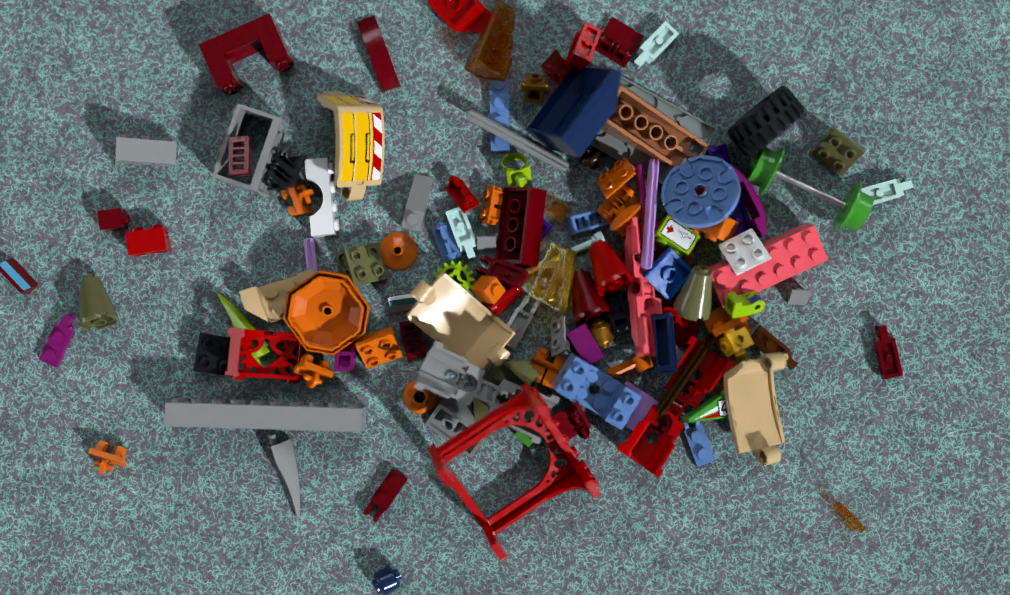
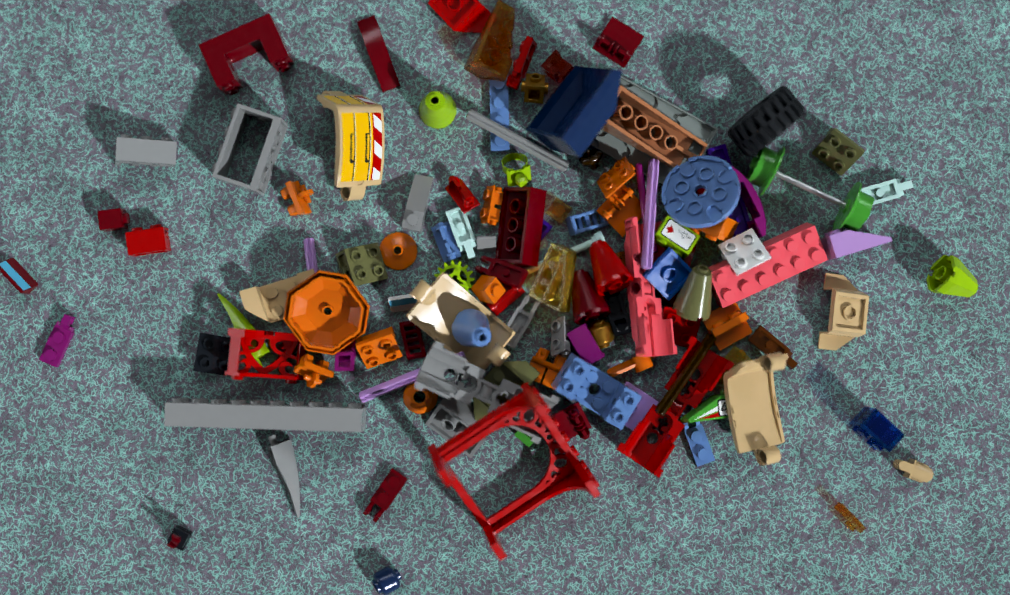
(95, 305): olive cone -> none
(100, 452): orange hips -> none
(179, 538): none -> black piece
(233, 171): dark red slope -> none
(284, 171): black hinge -> none
(323, 221): white arch -> none
(392, 384): none -> lavender axle
(437, 109): none -> lime cone
(471, 328): none -> medium blue cone
(522, 64): none -> red hinge
(583, 46): red hinge -> none
(623, 215): orange dish -> none
(655, 44): light aqua hinge -> none
(664, 343): dark blue container -> none
(735, 342): yellow brick -> none
(743, 304): lime leg -> none
(798, 296): light grey slope -> none
(843, 243): none -> lavender slope
(846, 314): none -> tan piece
(876, 429): none -> clear blue brick
(887, 353): dark red hinge -> none
(914, 470): none -> tan arm
(951, 278): none -> lime cone

